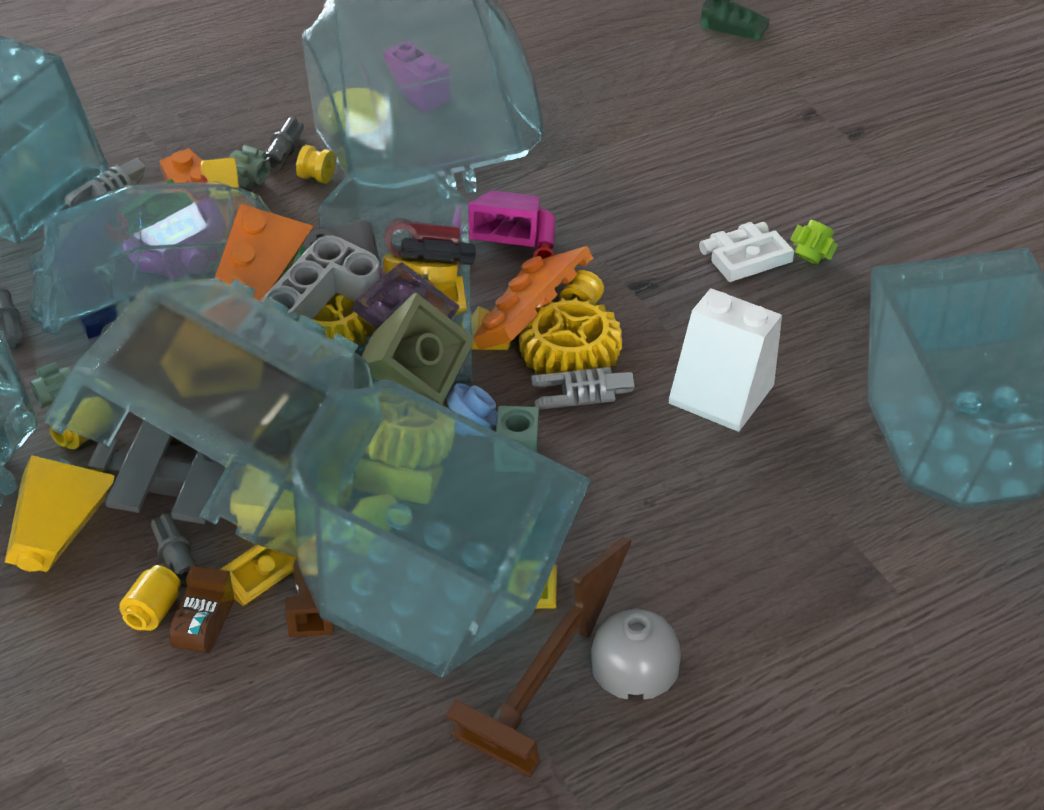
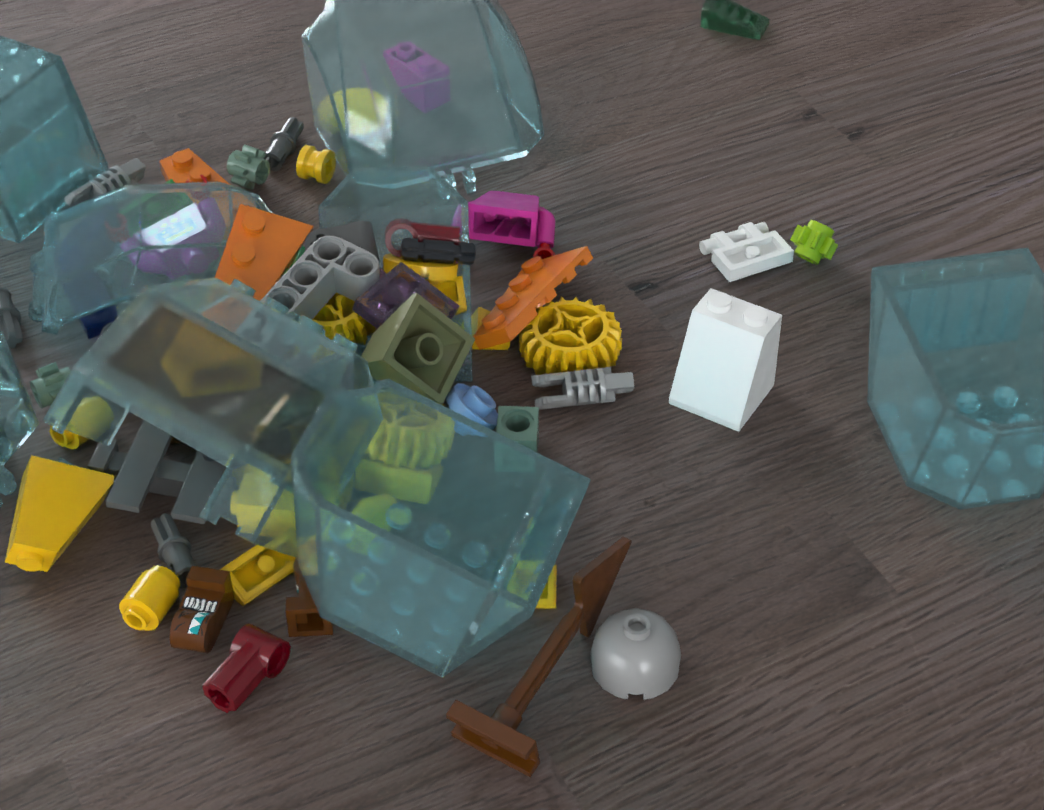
(220, 170): yellow slope -> none
(251, 659): none -> dark red piece
(584, 286): yellow wheel -> none

